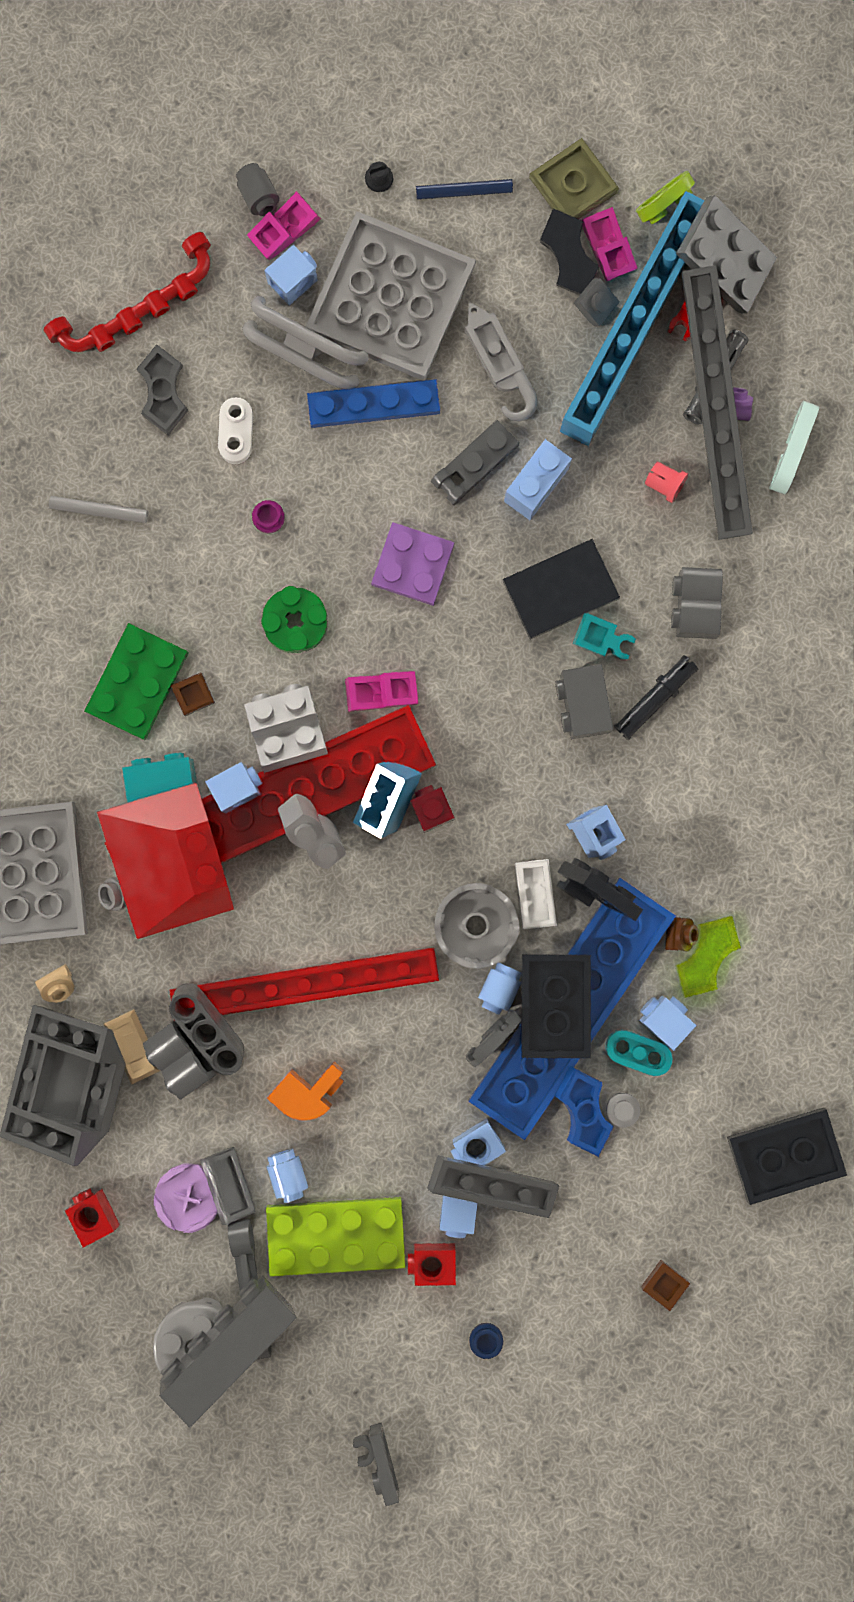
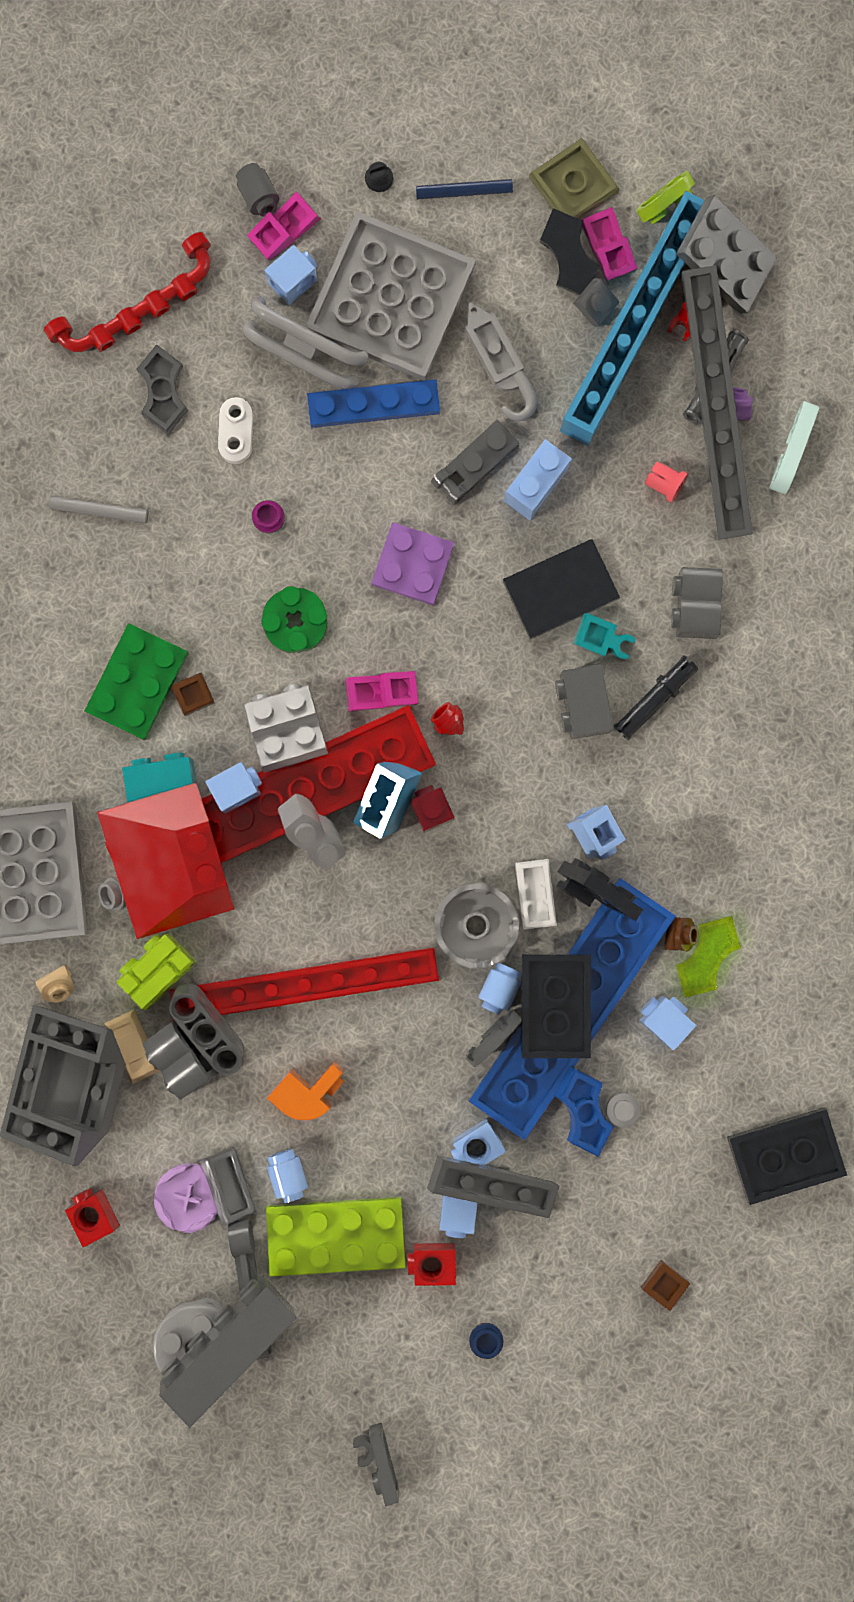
(155, 971): none -> lime brick
(448, 719): none -> red plate
(638, 1052): teal plate -> none

